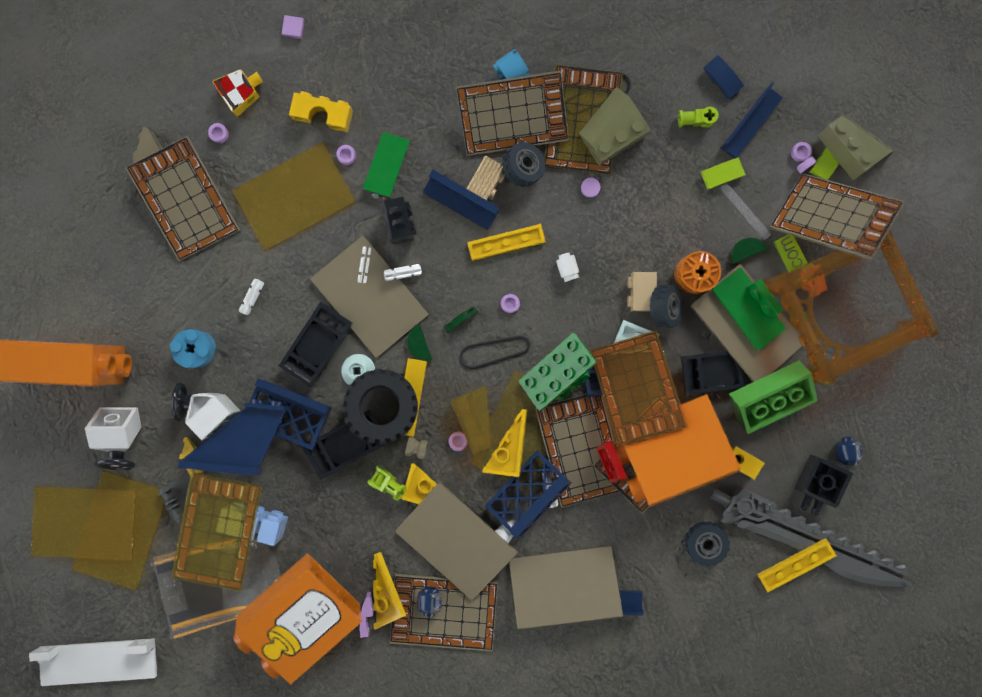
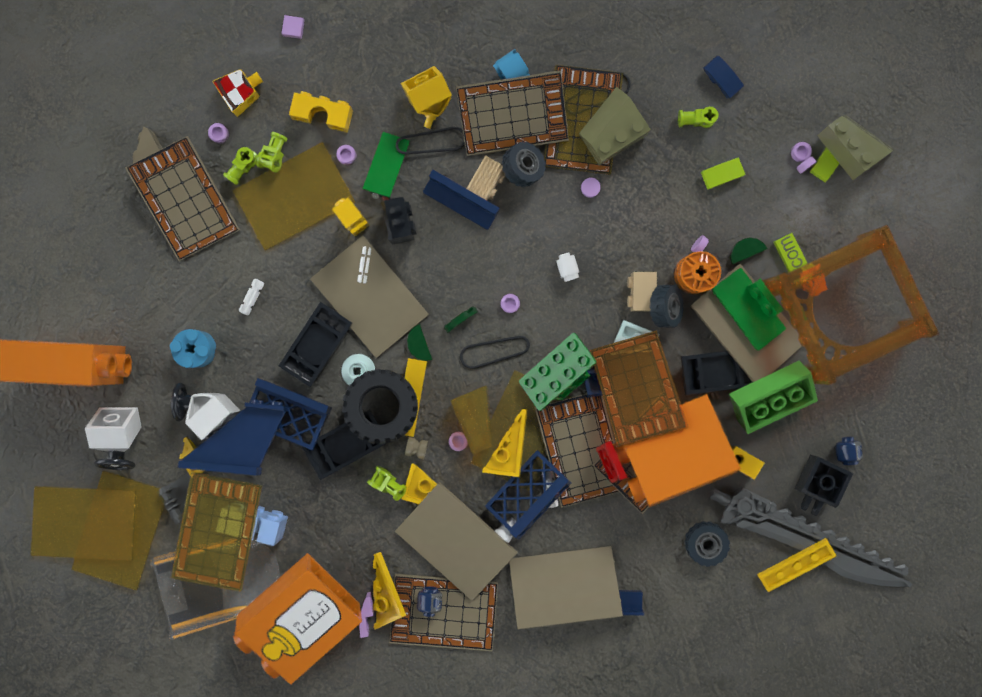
(96, 662): white bracket -> none
(241, 164): none -> lime connector
(272, 153): none -> lime connector
(350, 216): none -> yellow arch
(402, 272): white axle -> none
(428, 94): none -> yellow piece
(429, 132): none -> black piece
(506, 242): yellow tile -> none
(699, 244): none -> lavender tile
(745, 211): clear piece -> none
(751, 122): dark blue panel -> none
(837, 216): piece -> none

